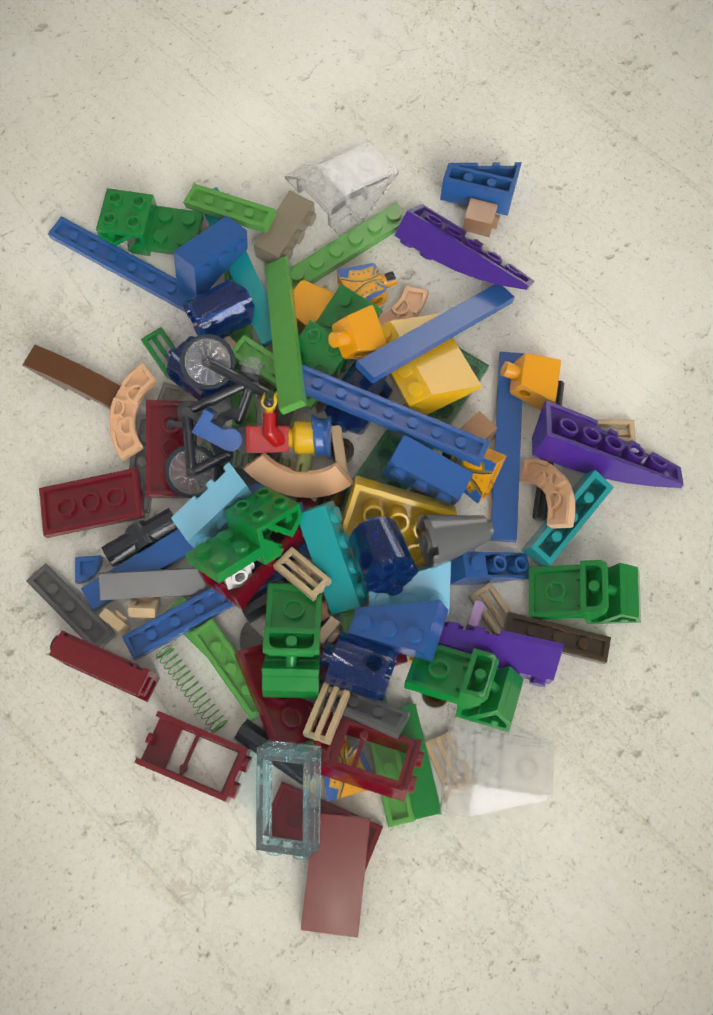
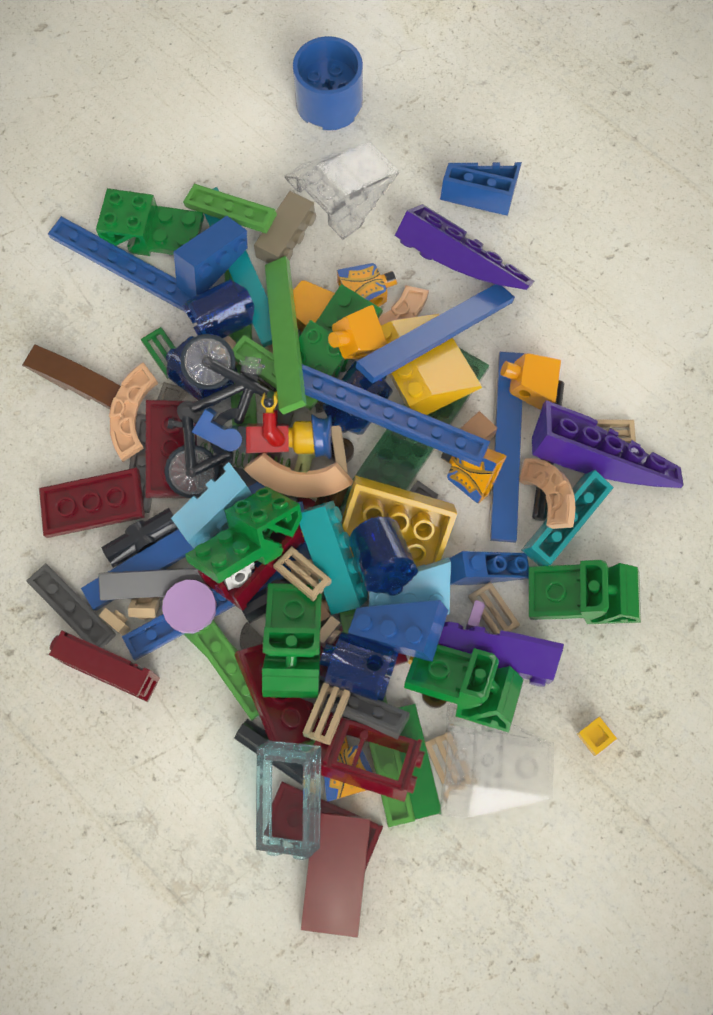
(87, 568): blue tile -> none
(163, 742): dark red door -> none
(168, 652): bright green piece -> none
(189, 606): none -> lavender tile
(328, 82): none -> blue brick
(348, 246): bright green plate -> none
(427, 471): blue wedge -> none
(451, 536): dark grey cone -> none
(481, 217): medium nougat brick -> none
(576, 641): dark brown tile -> none
(596, 736): none -> yellow plate

